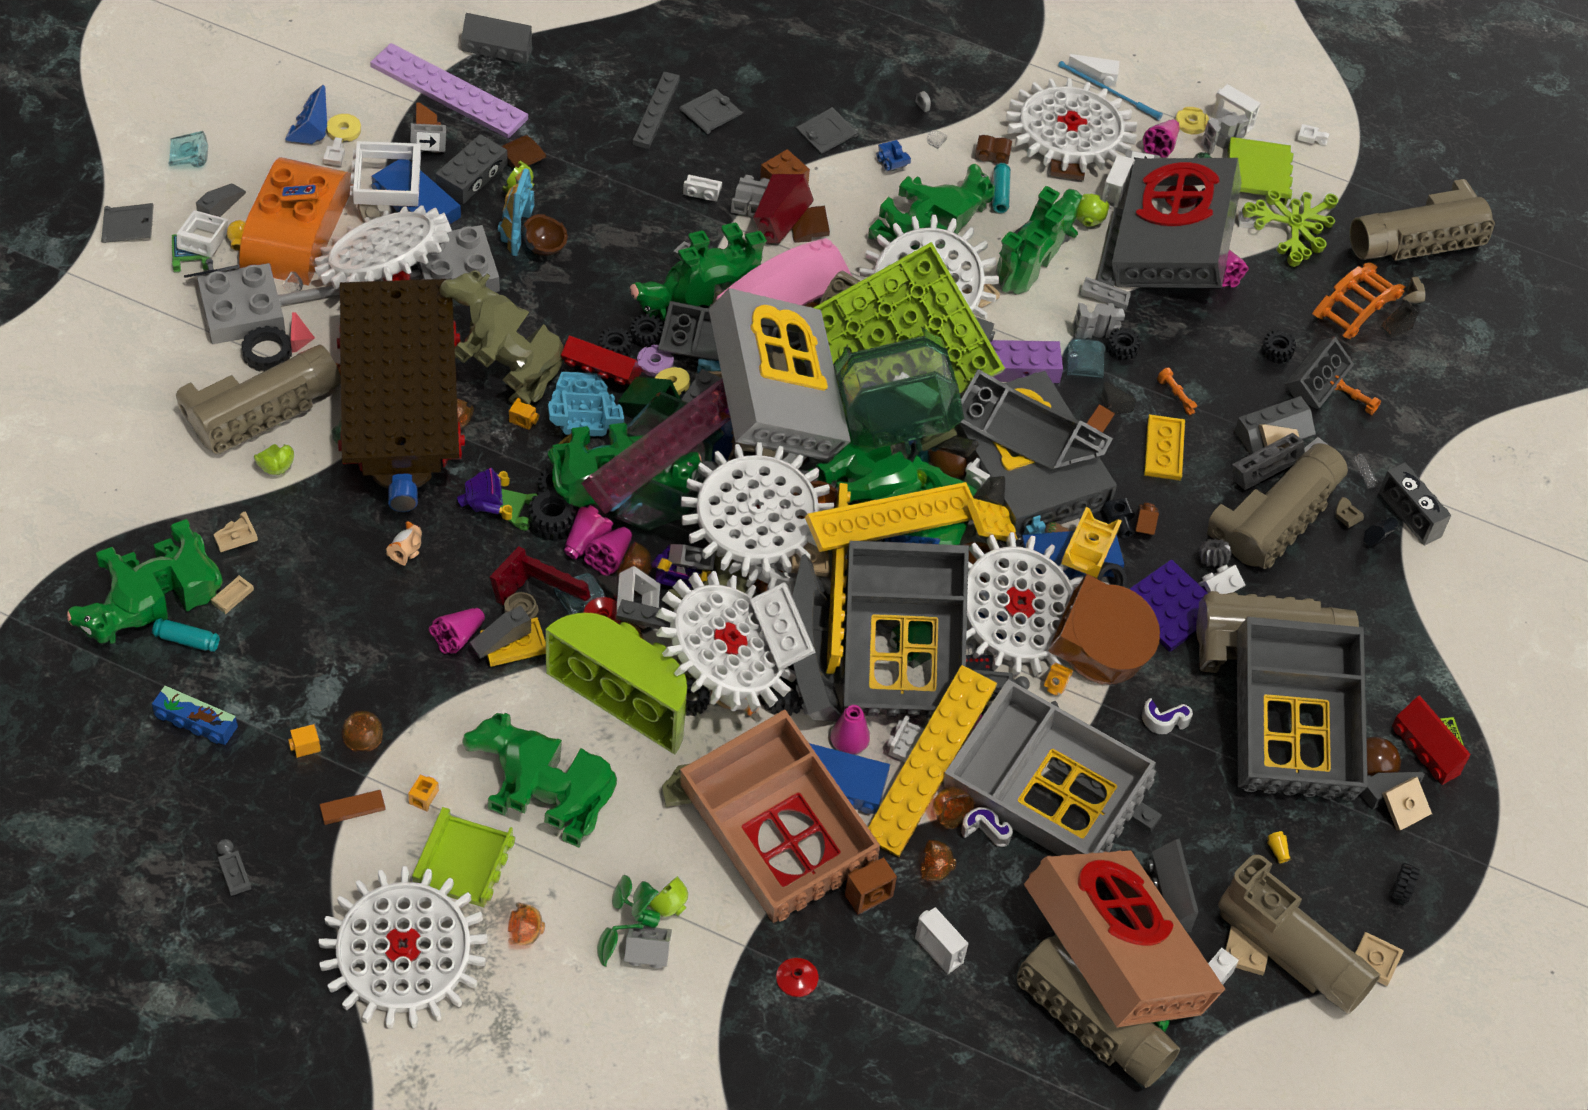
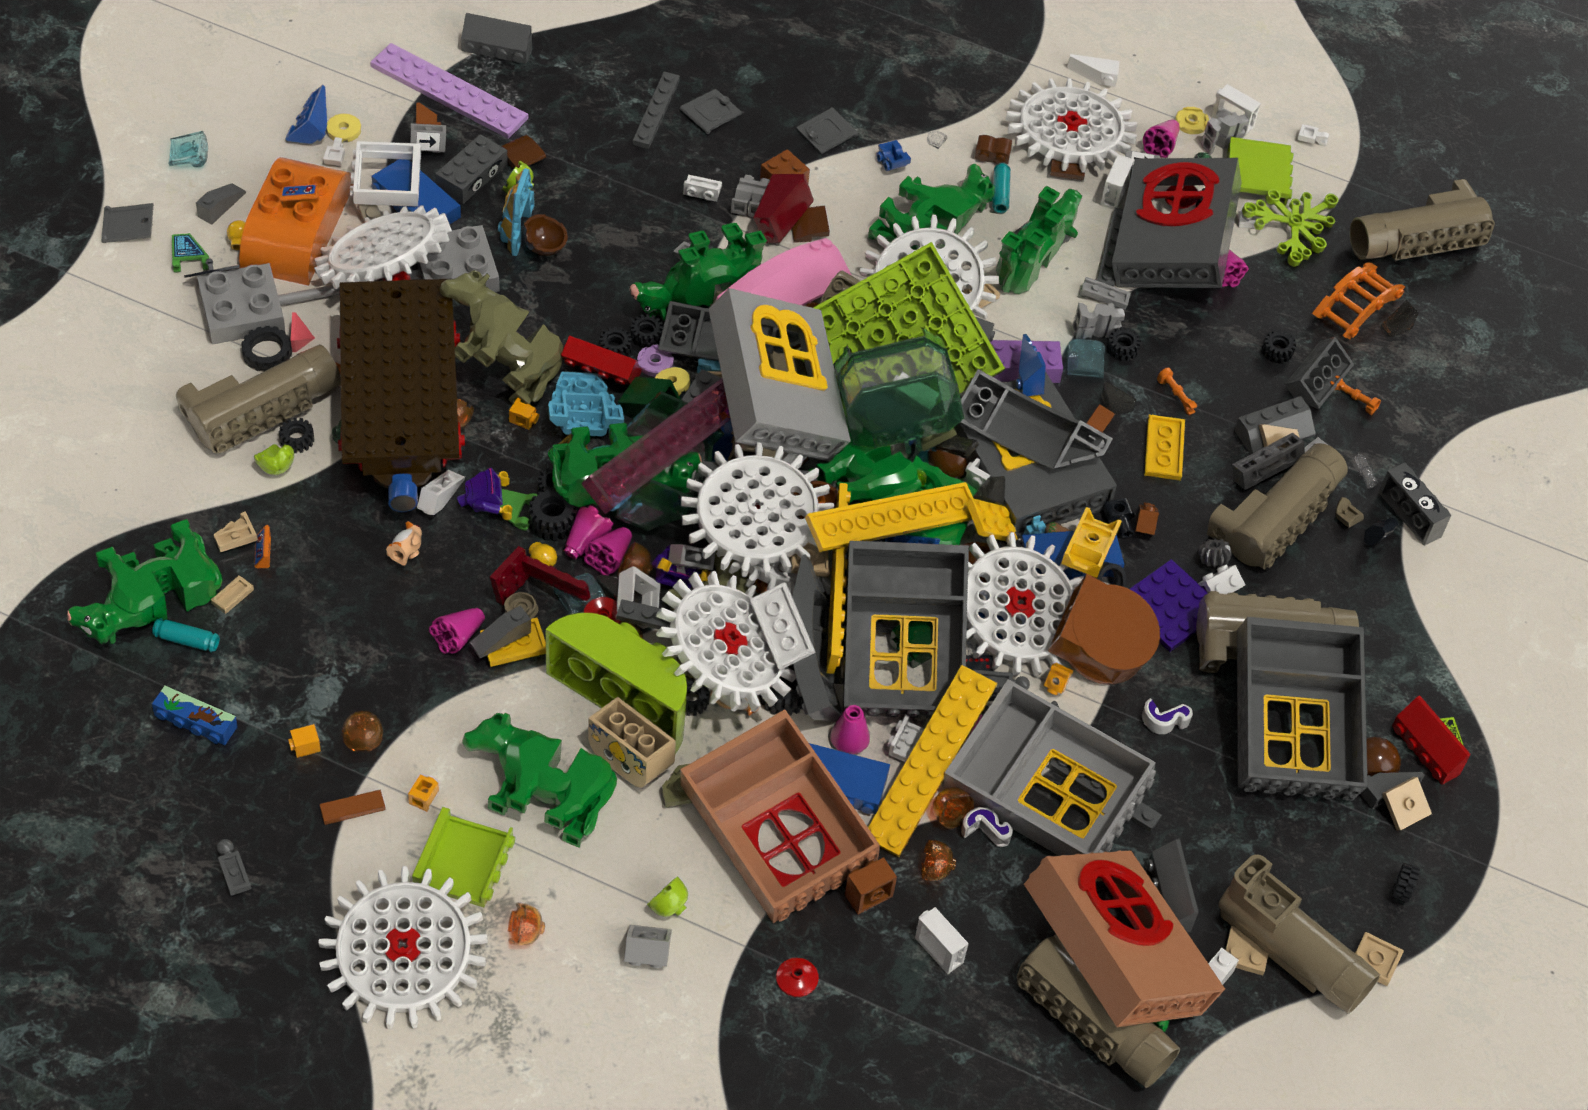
(199, 244): white window -> none
(263, 548): none -> orange slope
(293, 283): clear tile -> none
(297, 427): none -> black tyre
(438, 492): none -> white slope
(544, 553): none -> yellow piece
(630, 743): none -> tan brick
(645, 917): green plant -> none
(923, 101): light grey tile -> none
(1031, 369): none -> blue wedge
(1092, 210): lime cylinder -> none
(1158, 115): dark azure piece -> none
(1278, 844): yellow cone -> none
(1416, 291): dark tan plate -> none

